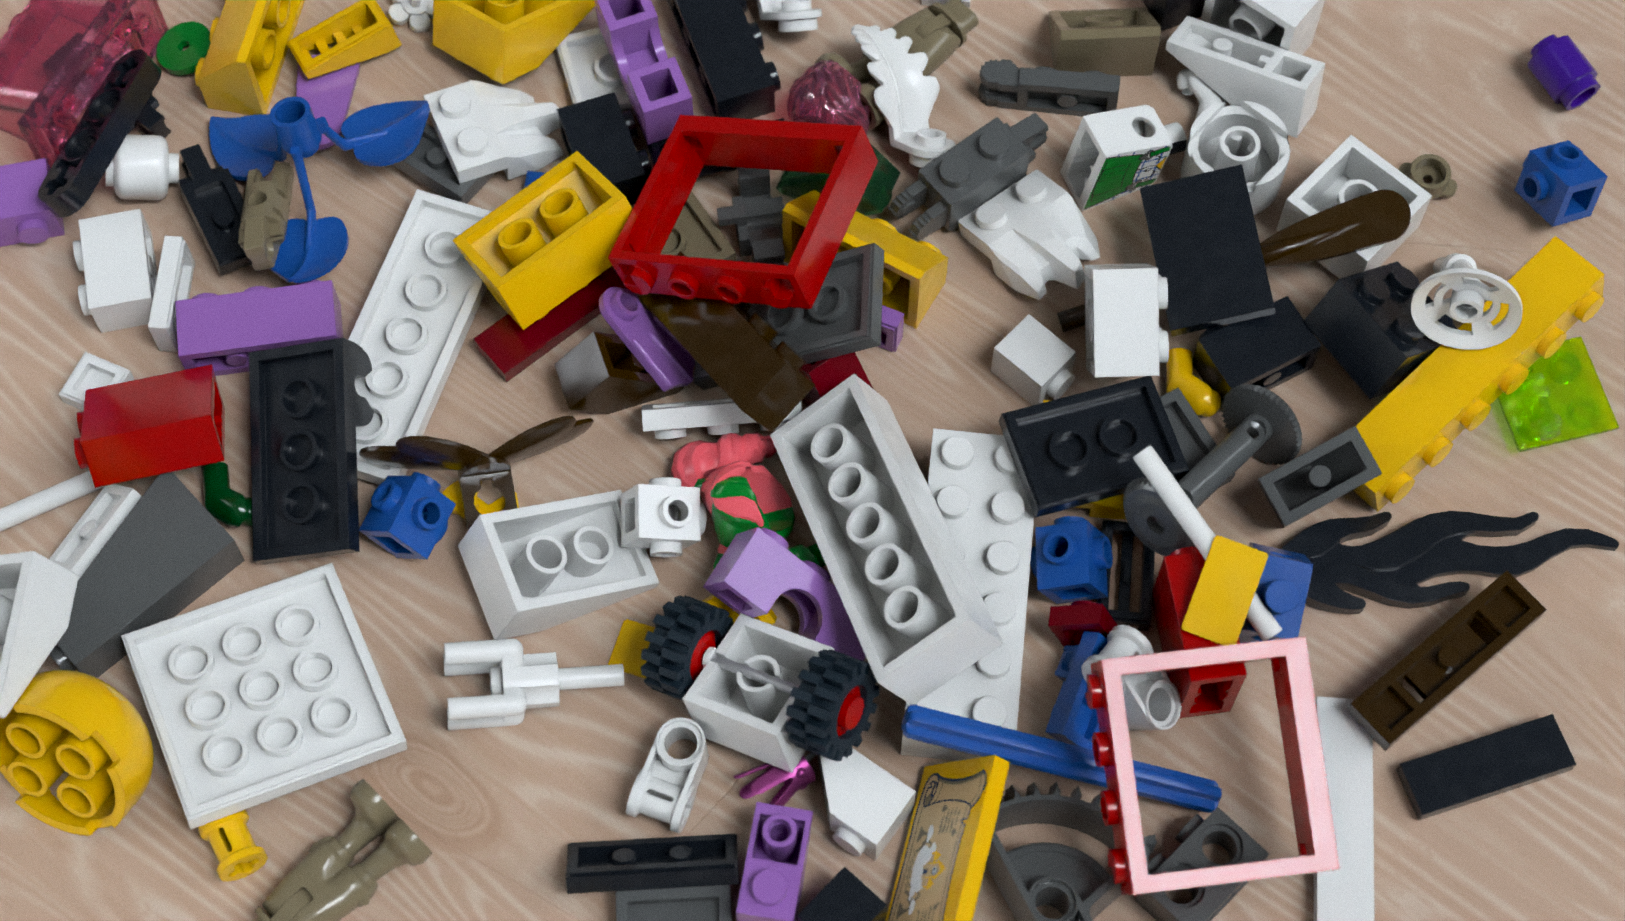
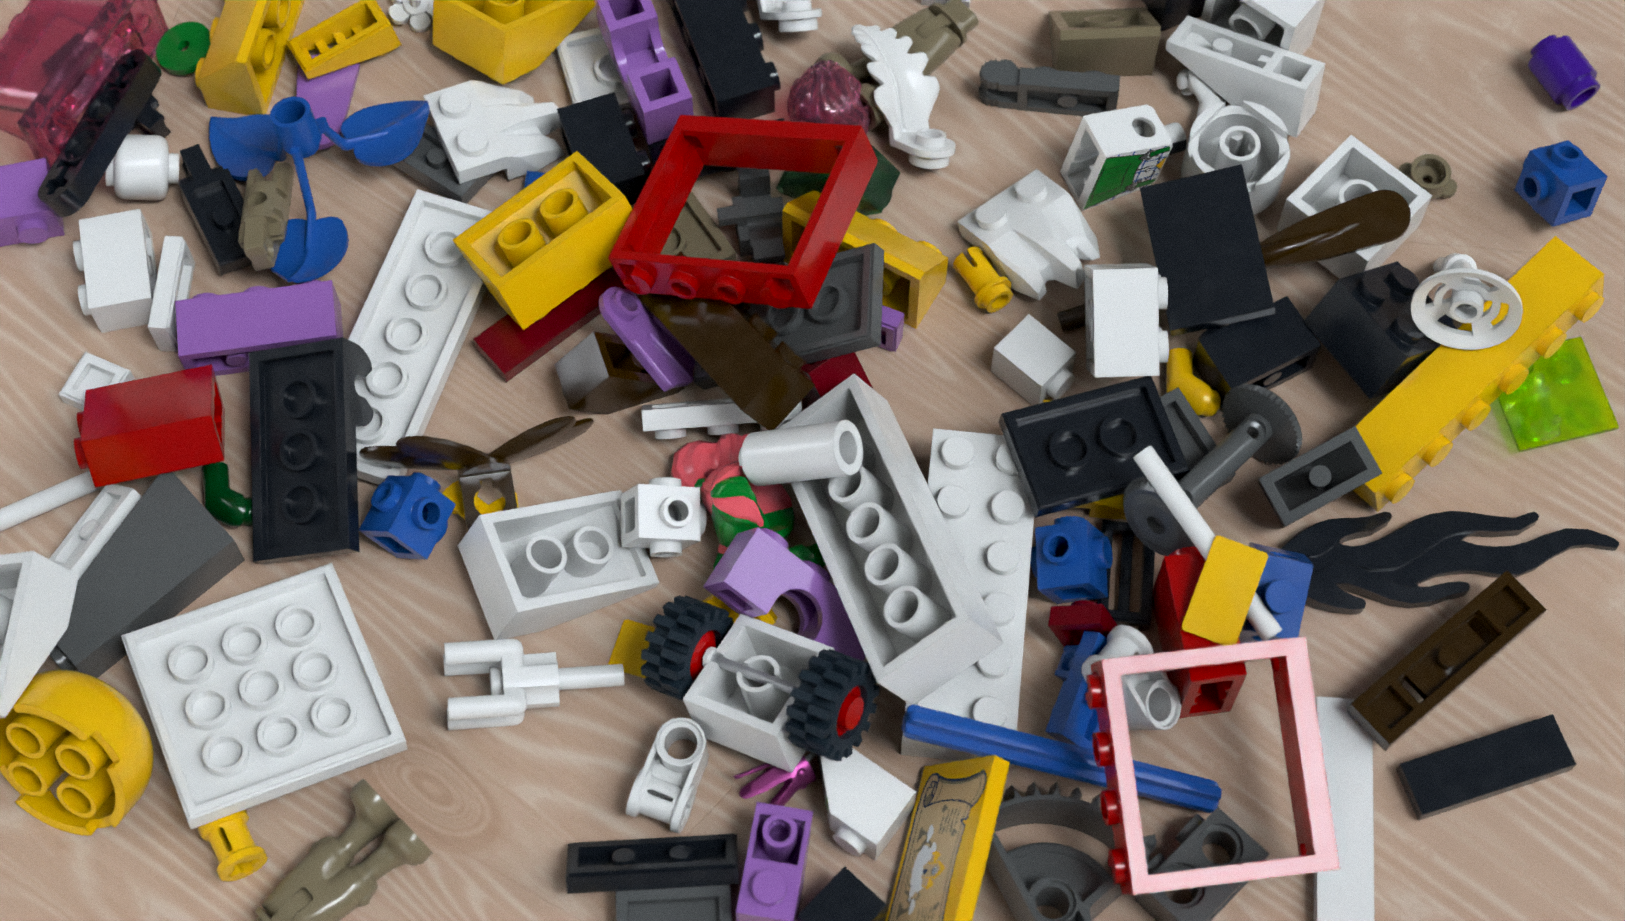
(801, 453): none -> white brick
(970, 174): dark grey hinge -> none
(990, 289): none -> yellow pin

